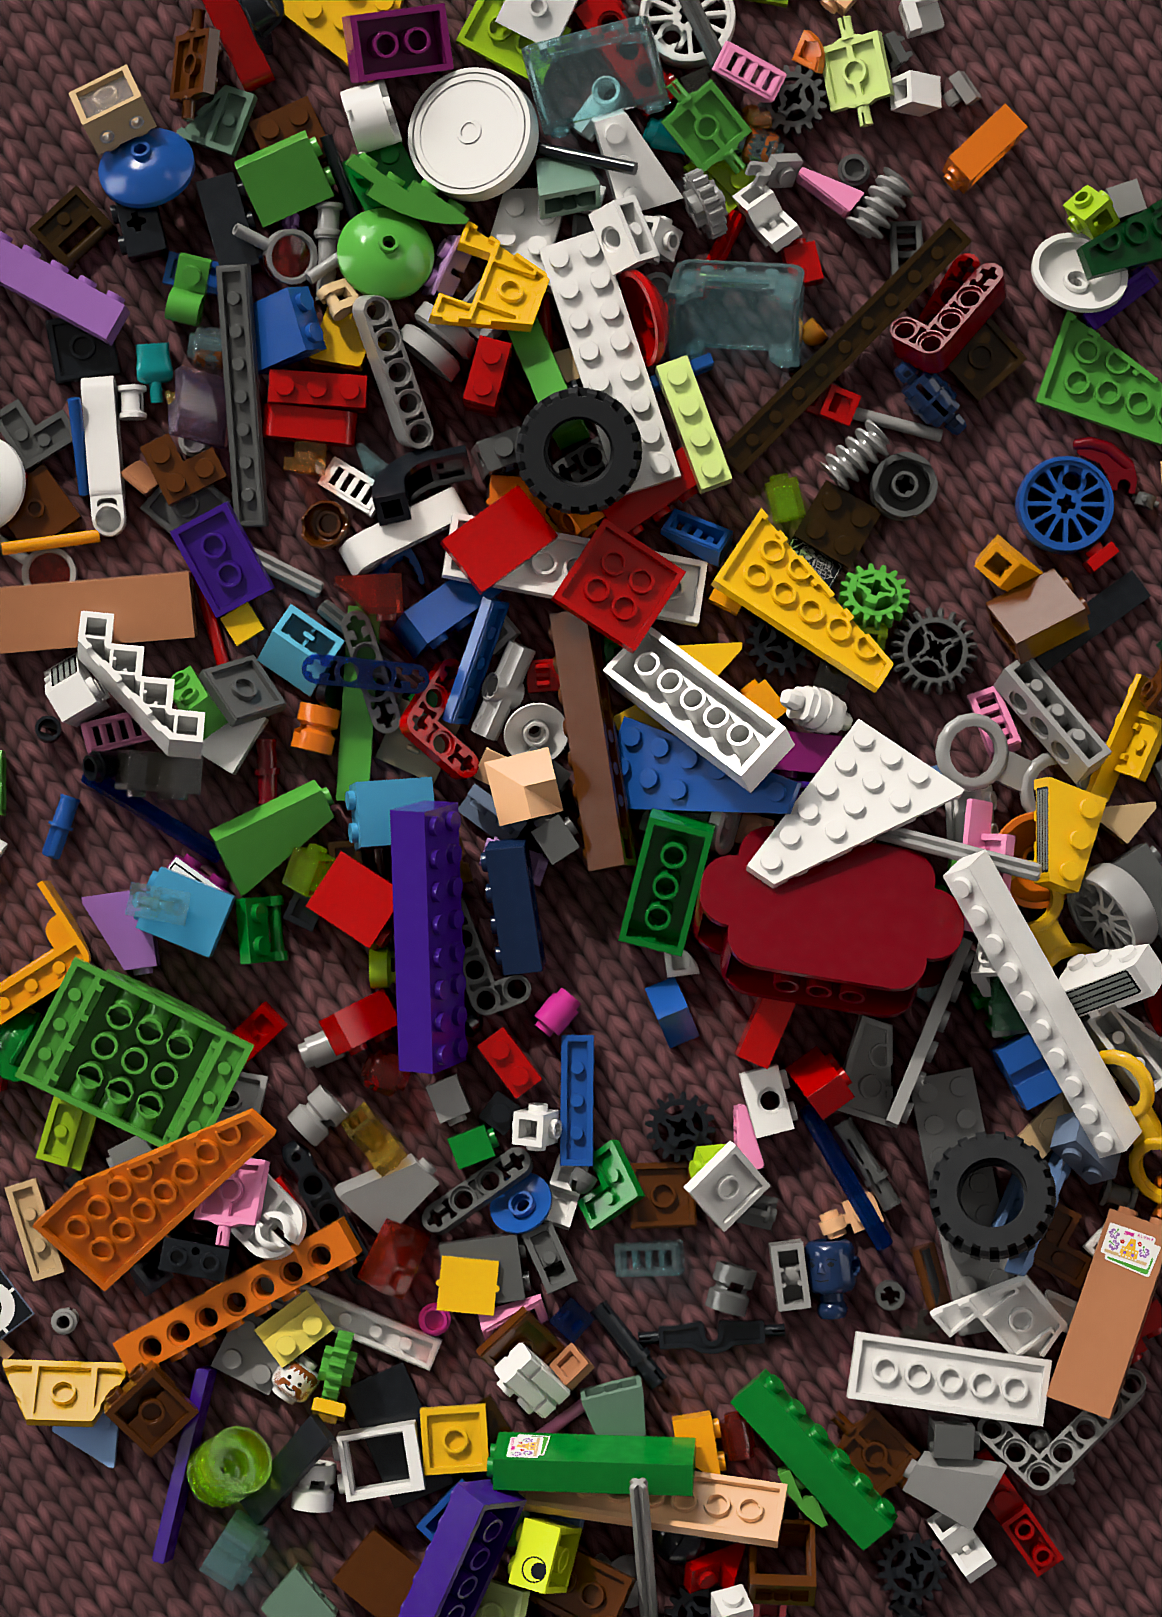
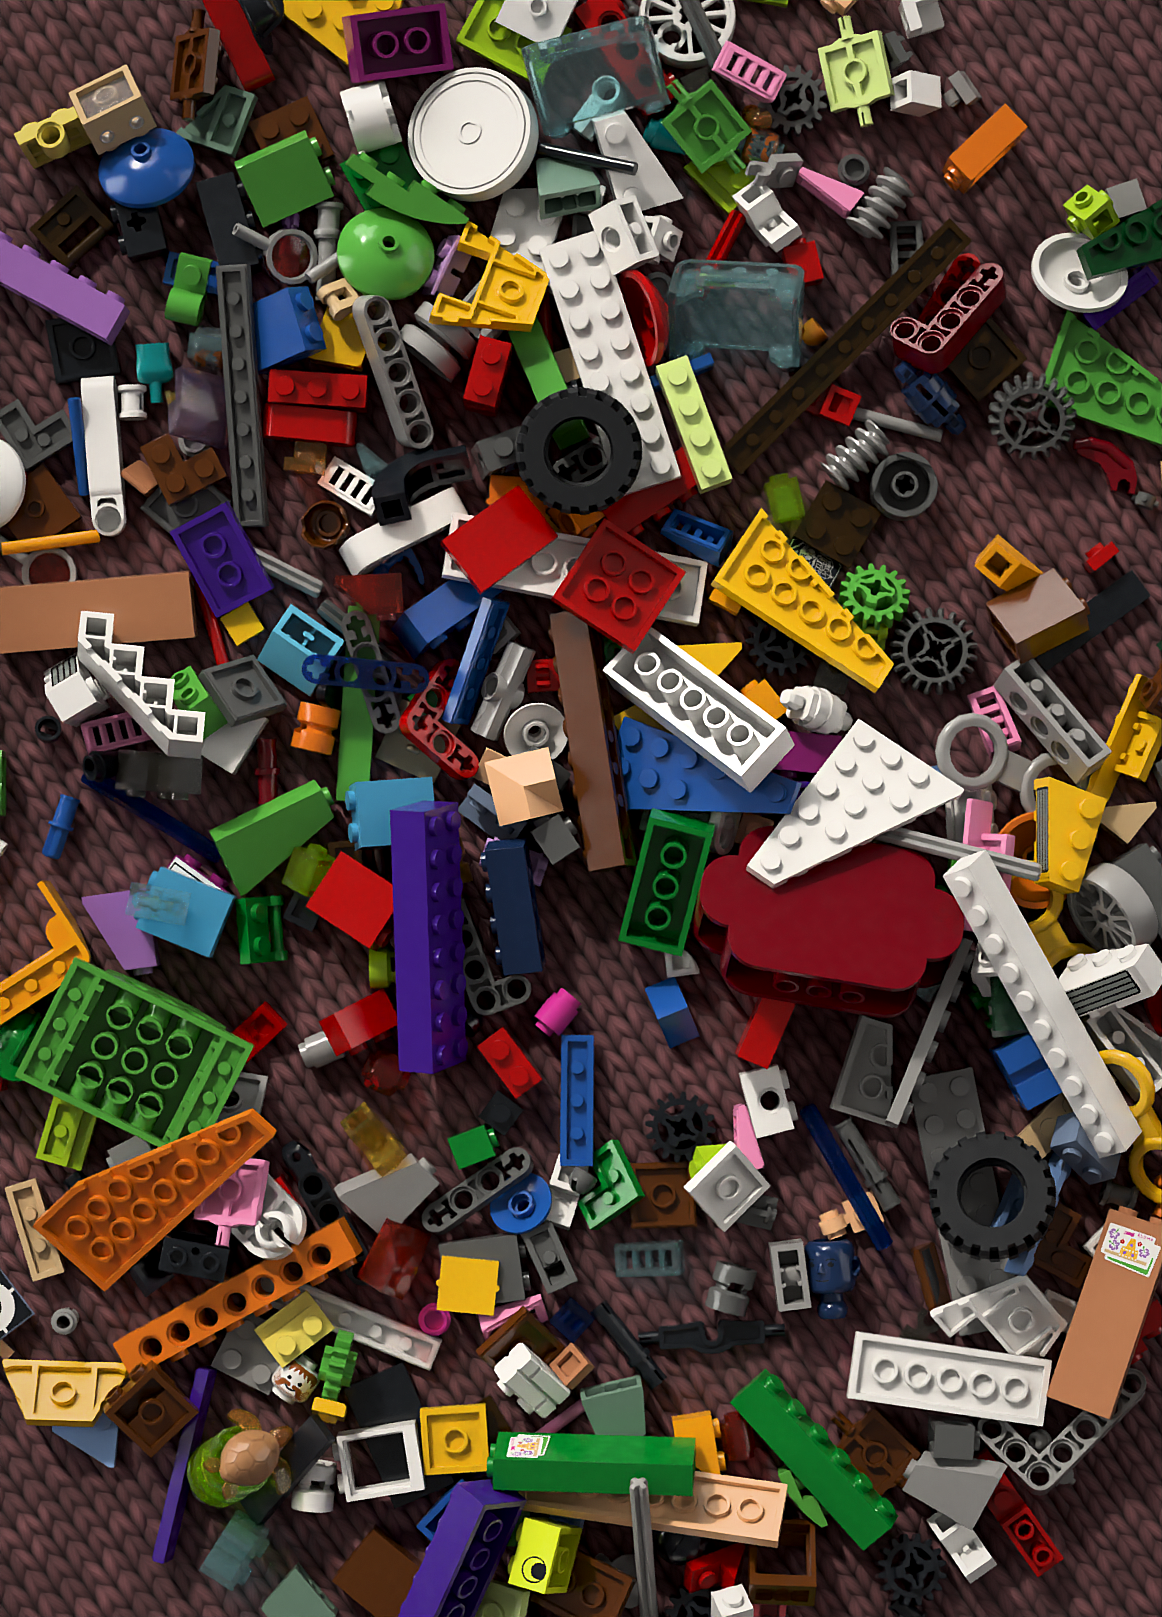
(52, 137): none -> light yellow plate
(252, 1456): none -> medium nougat animal
(317, 1115): light grey wheel -> none
(340, 176): black bar -> none
(449, 1100): light grey brick -> none
(536, 1127): white brick -> none
(705, 203): light grey gear -> none
(810, 52): orange tile -> none
(821, 1081): red brick -> none
(895, 1286): dark grey bush -> none
(1043, 424): none -> dark grey gear
(1081, 469): blue piece -> none

